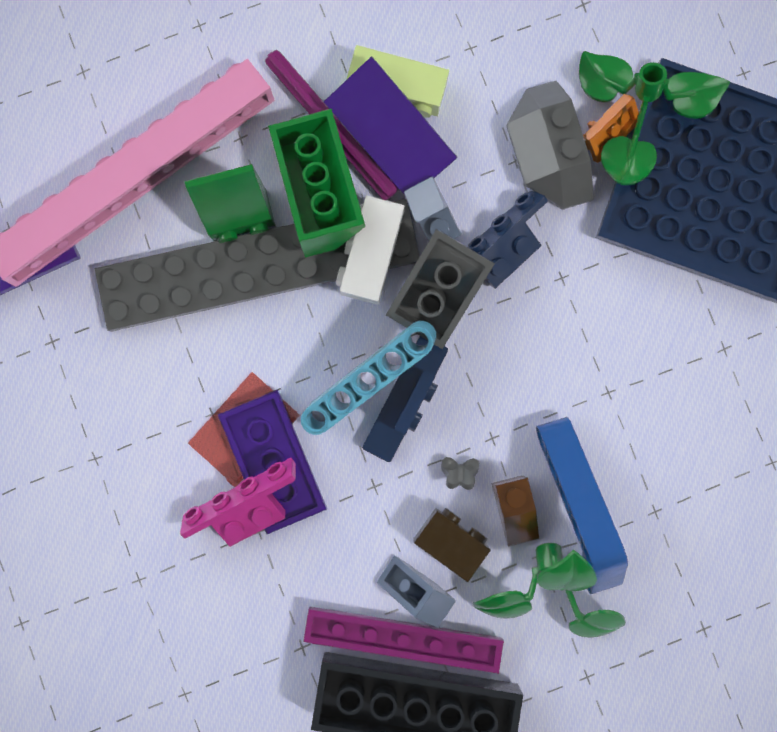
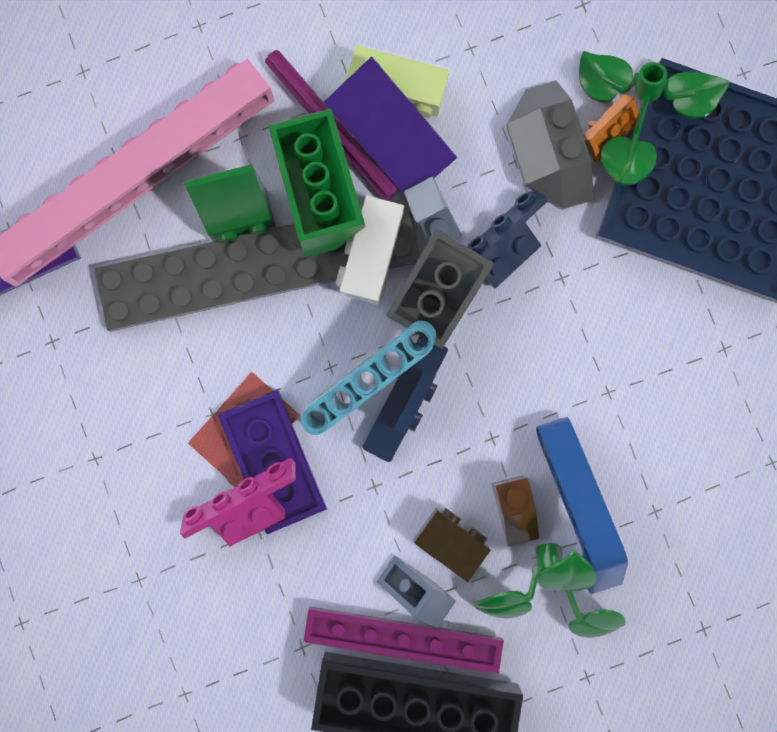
(460, 474): dark grey piece -> none

